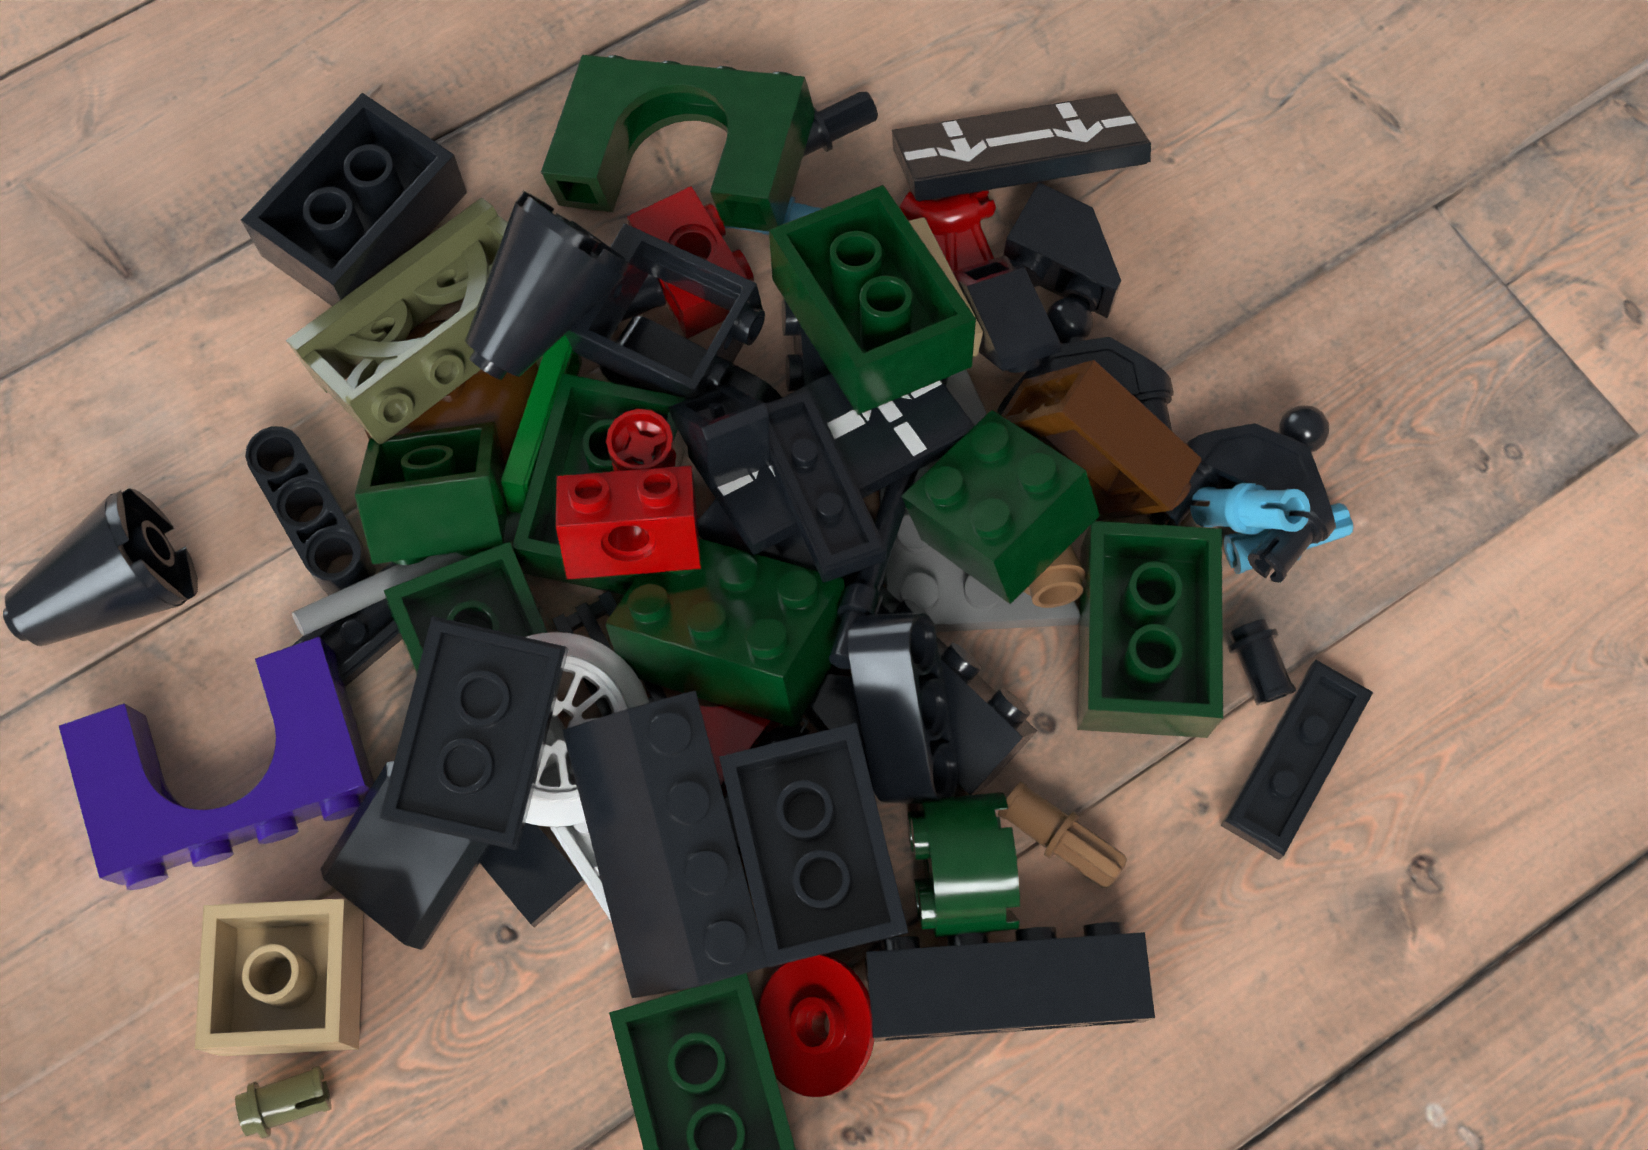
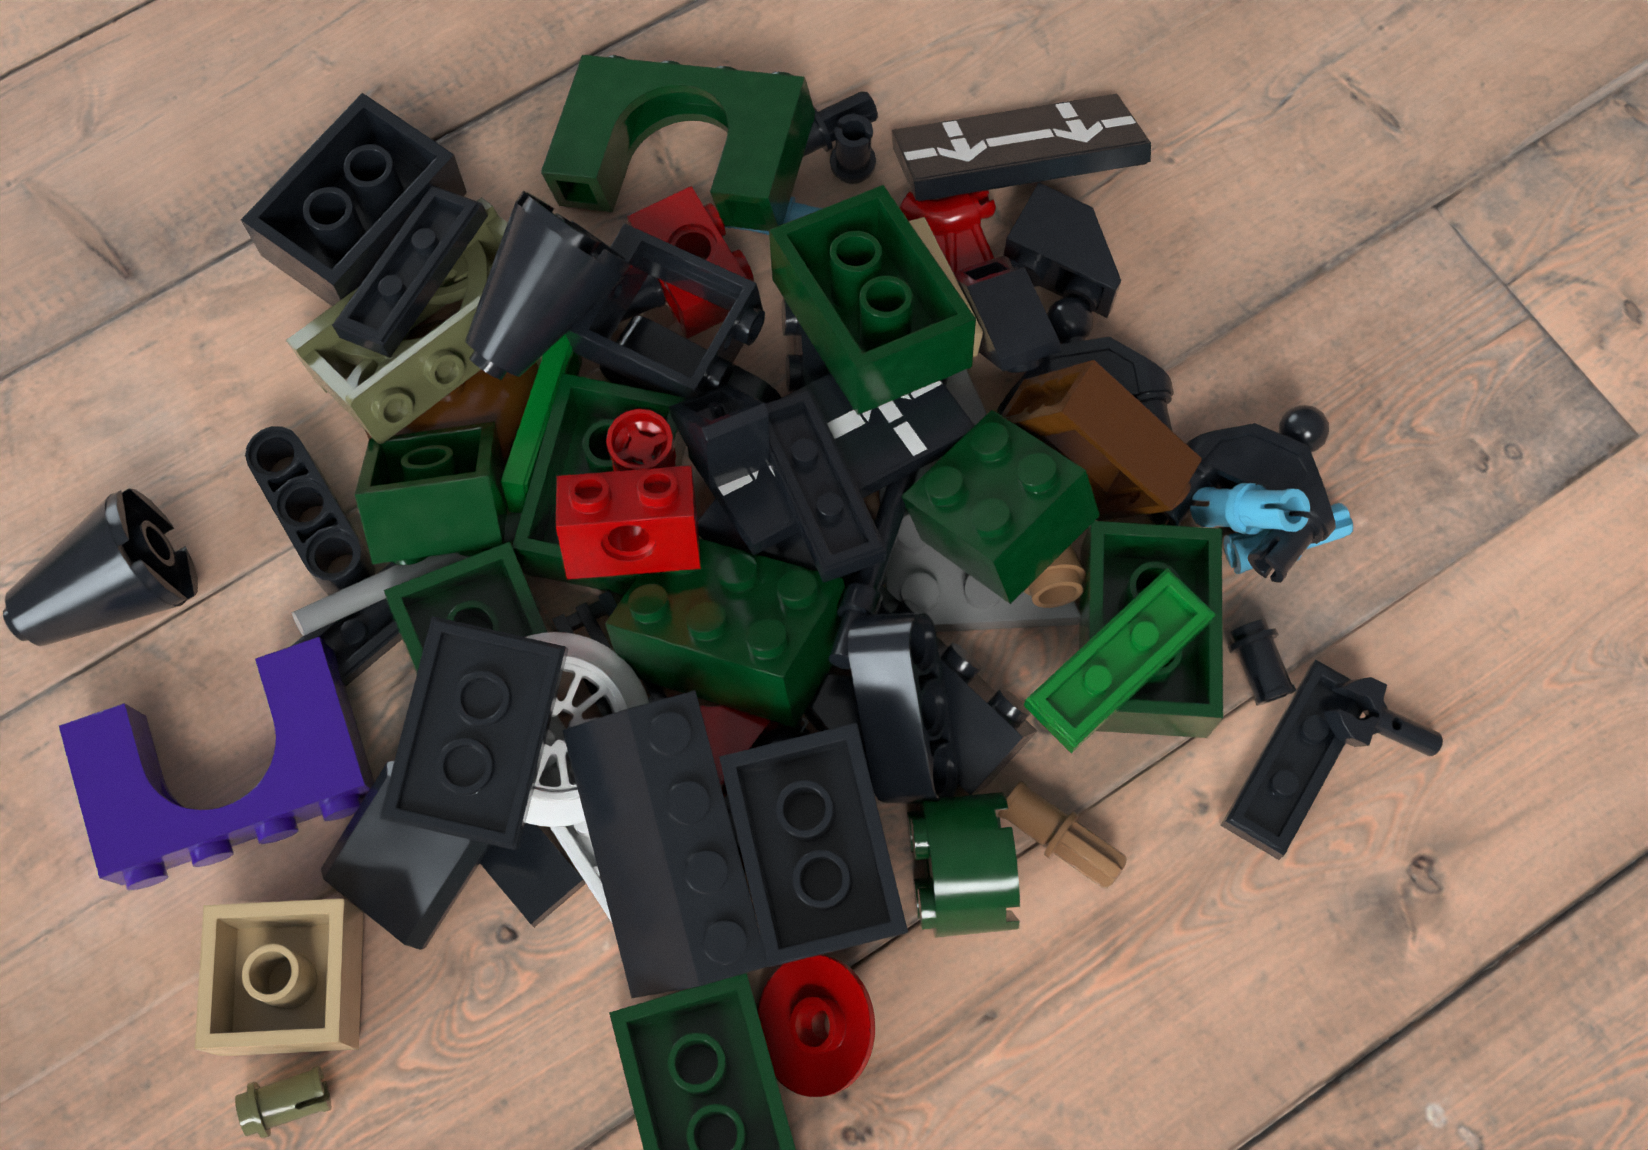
(410, 271): none -> black tile
(853, 157): none -> black pin
(1009, 985): black brick -> none
(1119, 660): none -> green tile
(1378, 719): none -> black bar

